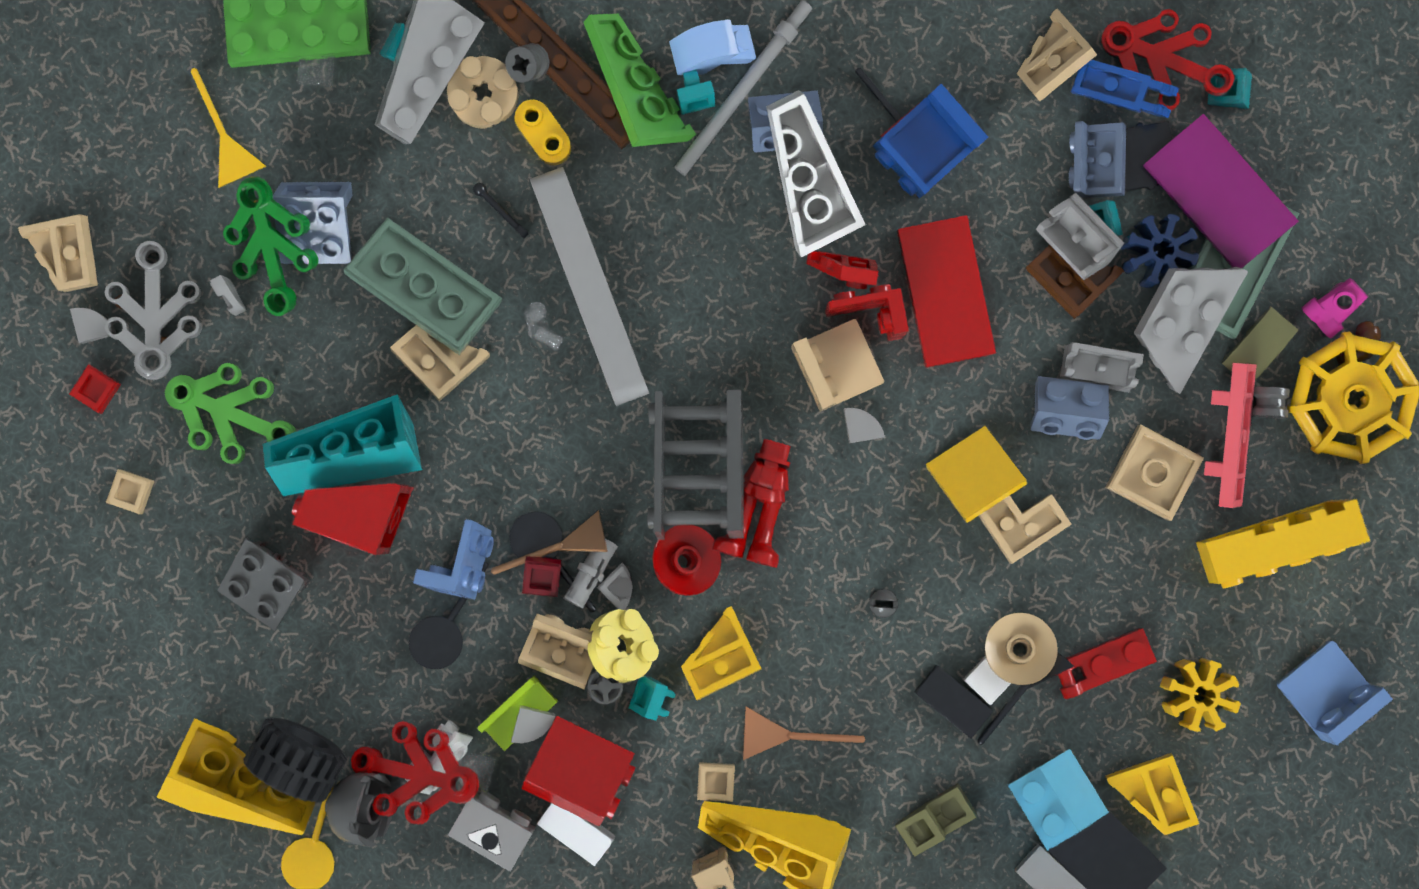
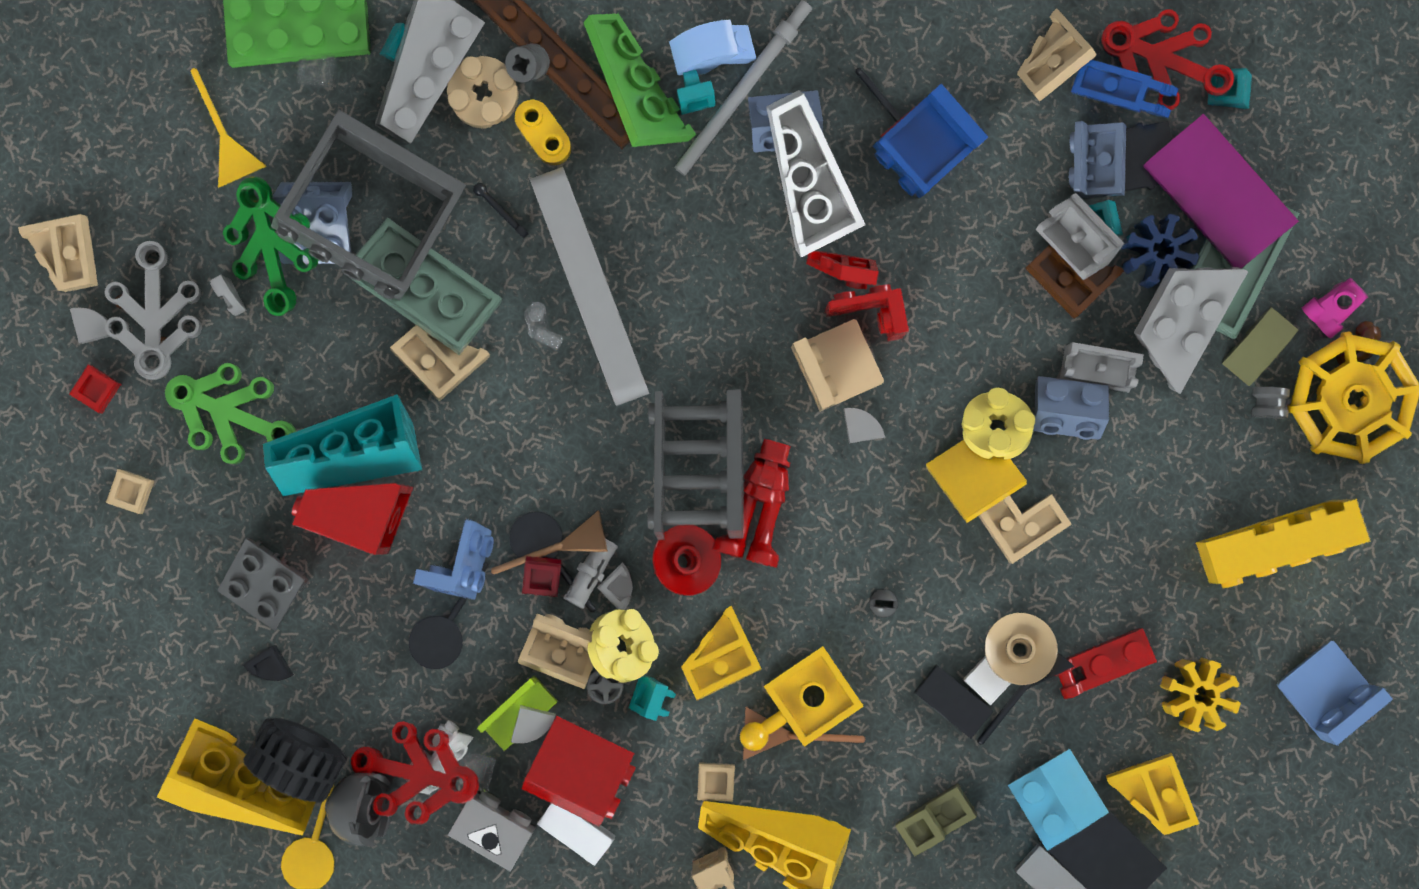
(269, 665): none -> black tile
(395, 159): none -> dark grey window
(804, 720): none -> yellow plate
(946, 291): red tile -> none
(1002, 406): none -> light yellow plate
(1154, 472): tan plate -> none
(1234, 462): coral hinge -> none

